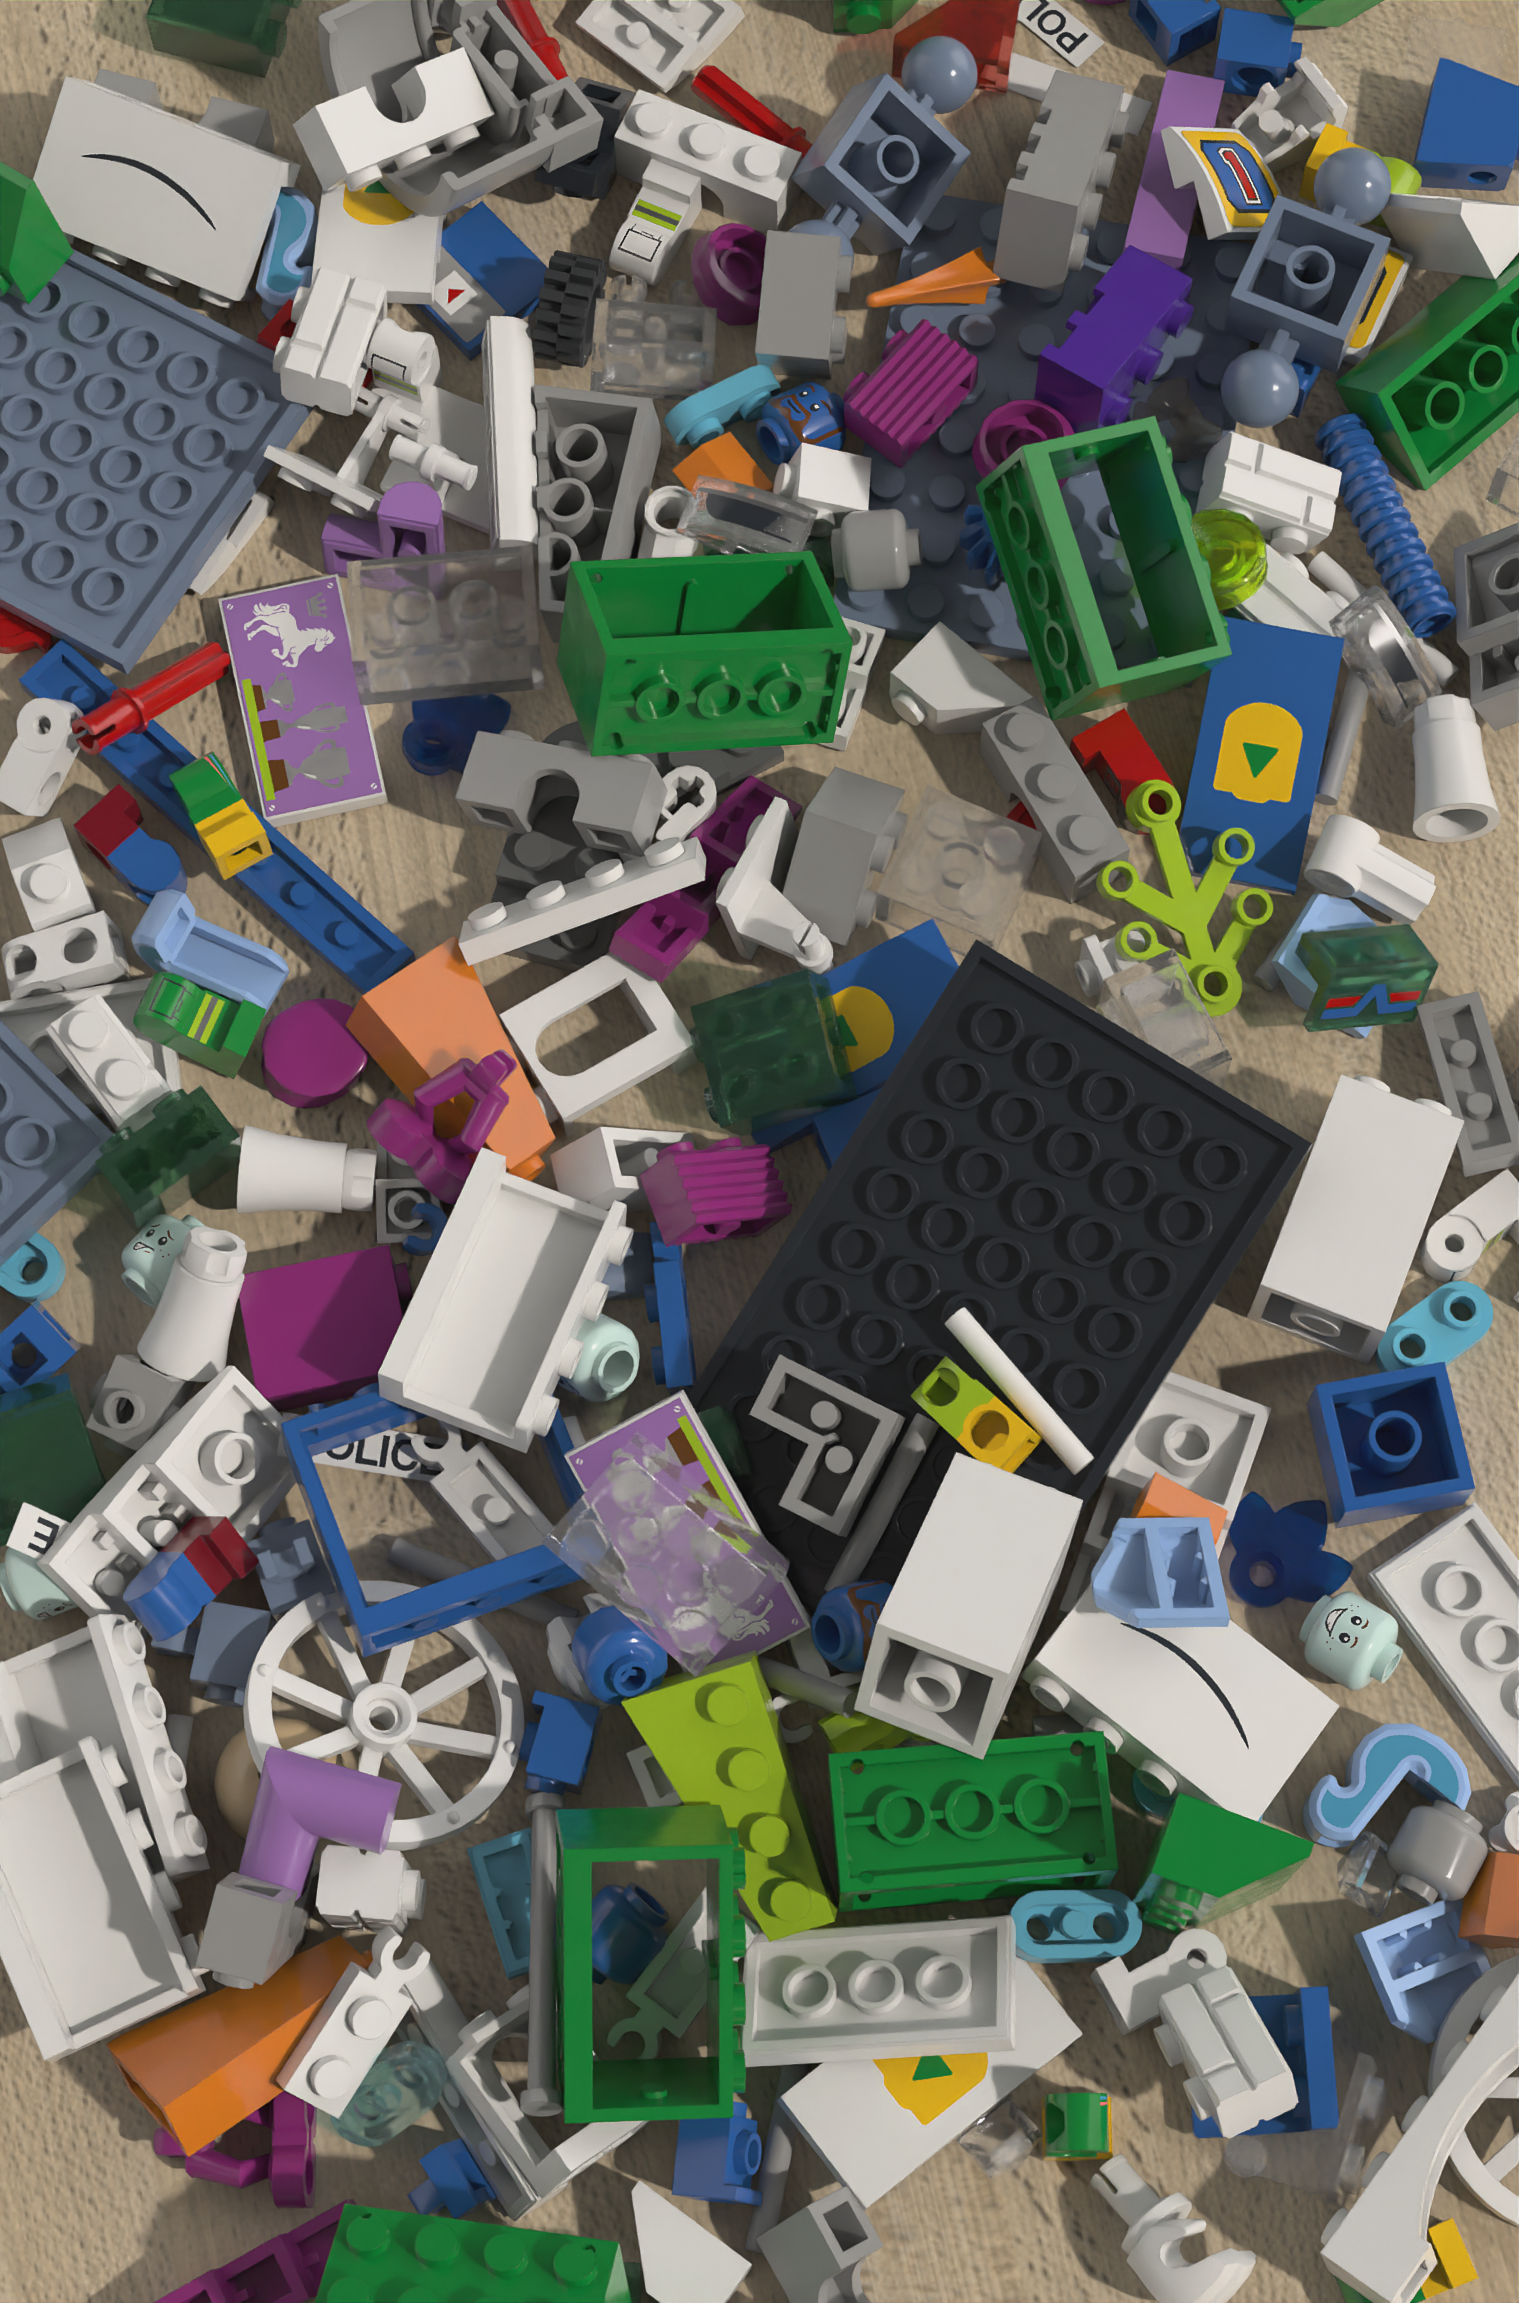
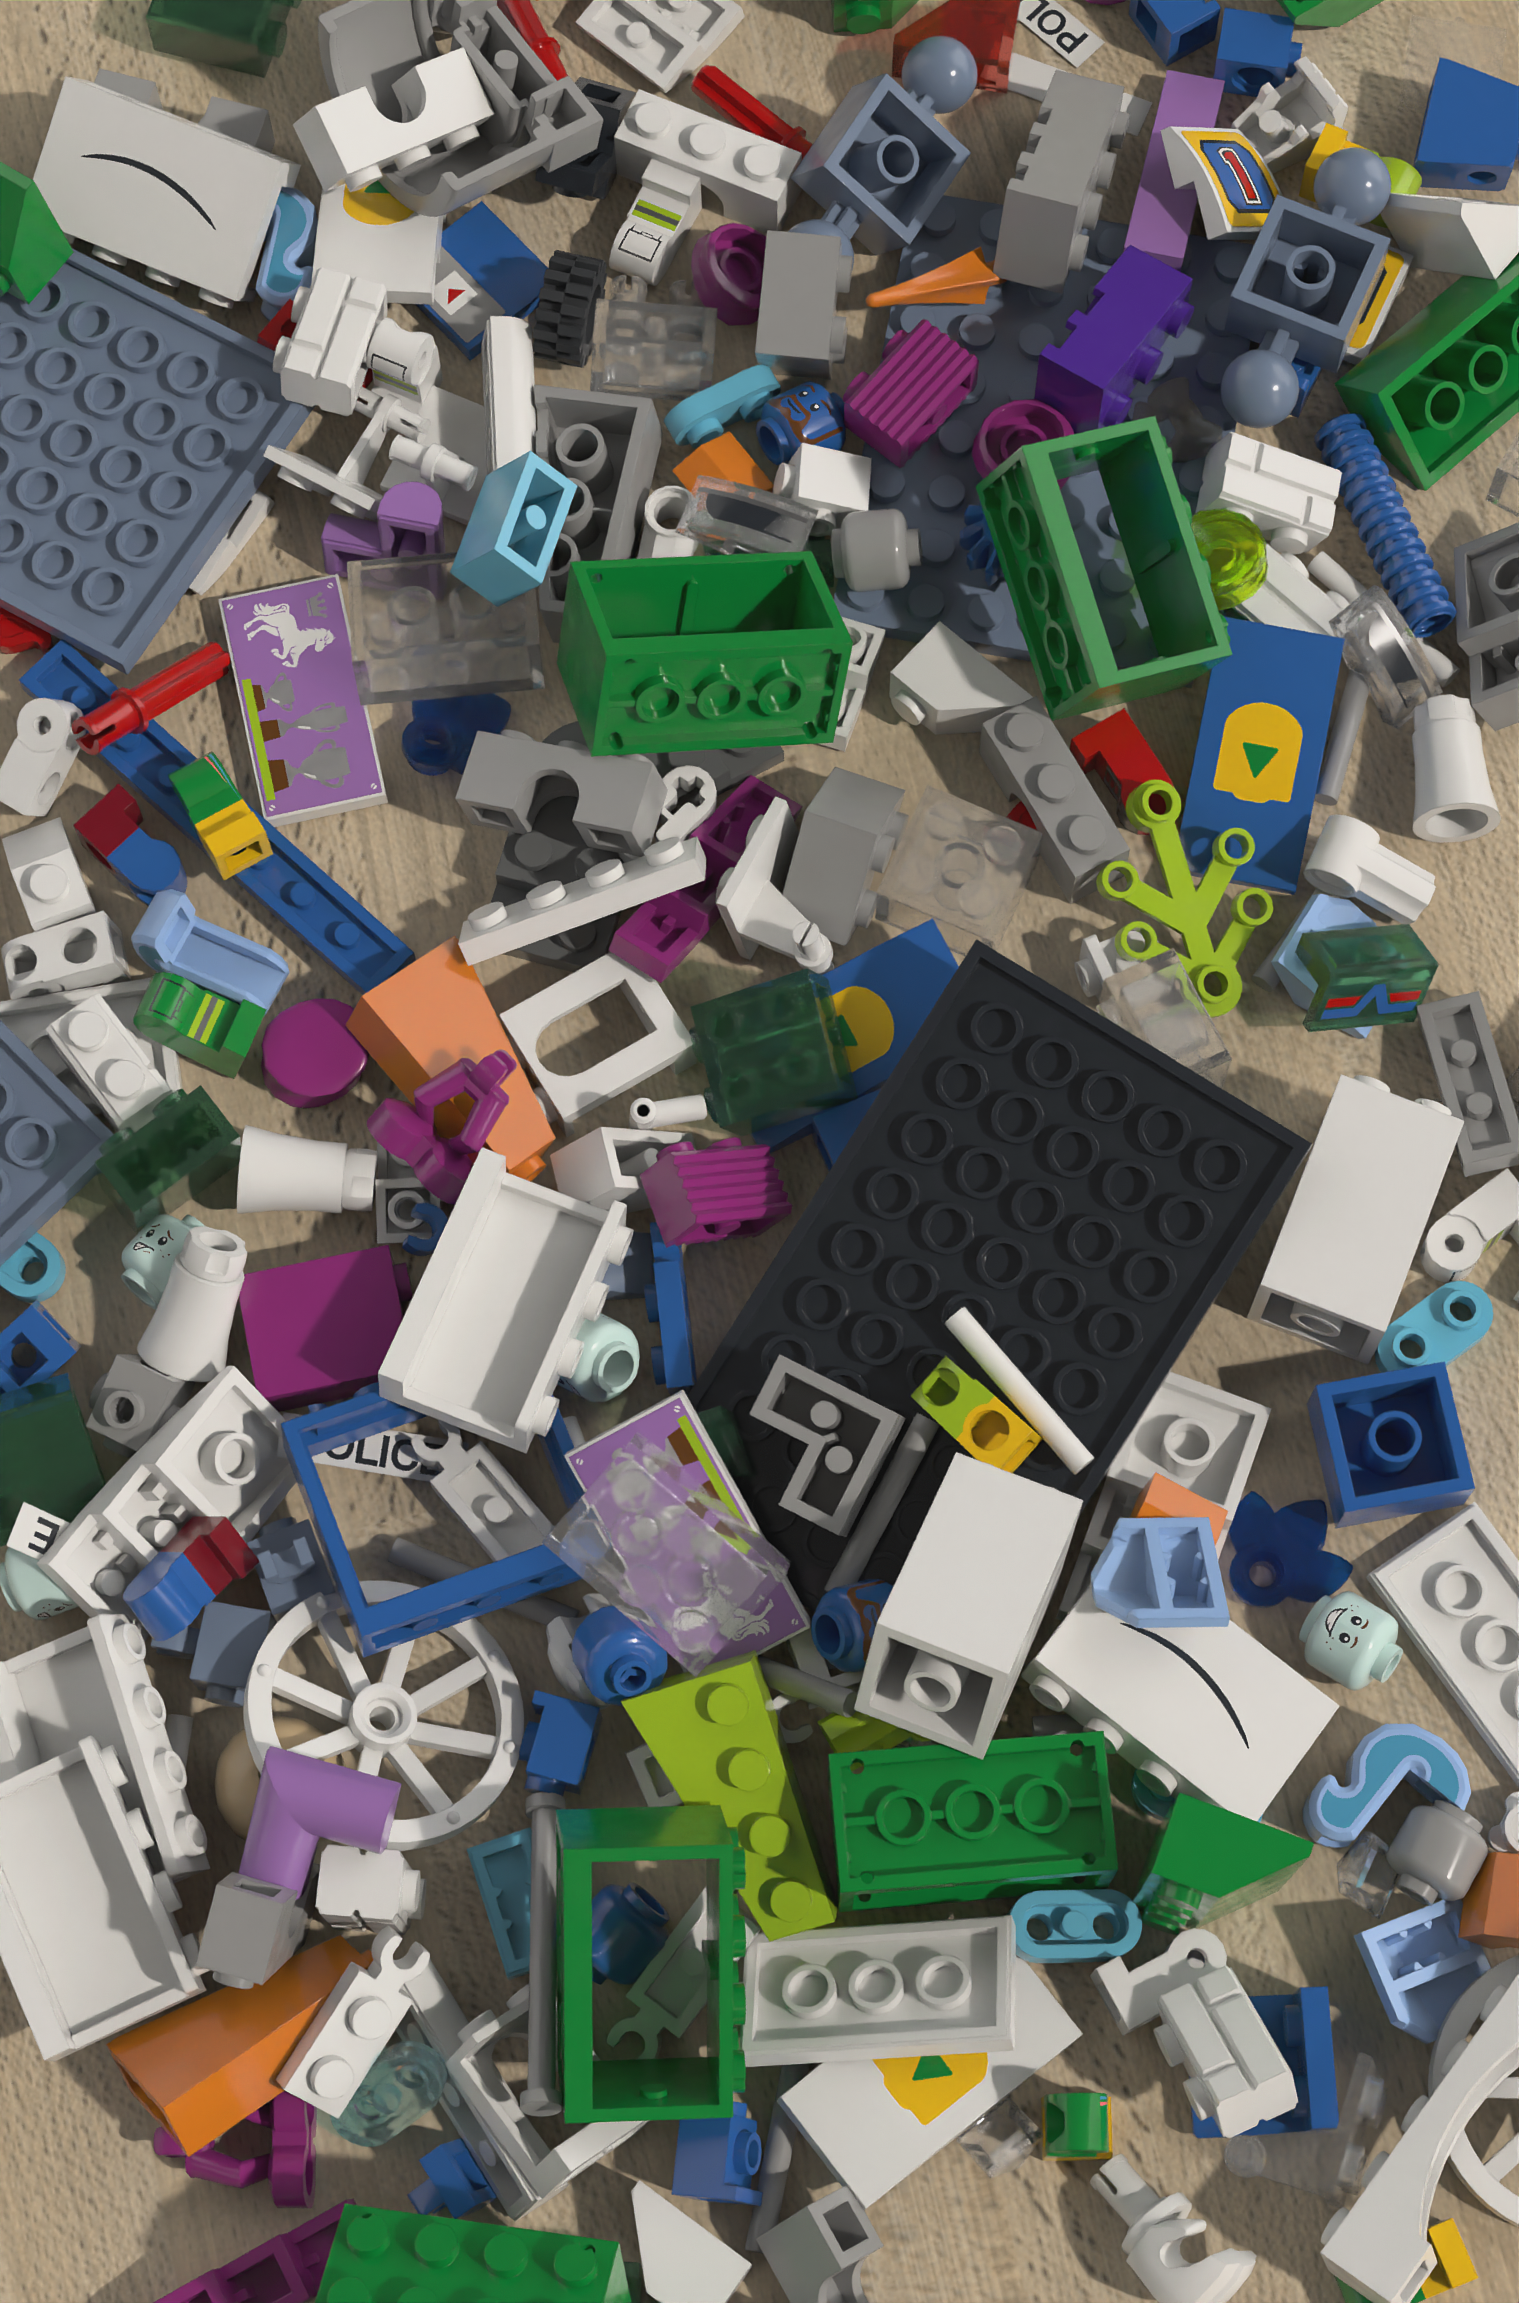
(513, 529): none -> medium azure brick
(666, 1112): none -> white piece

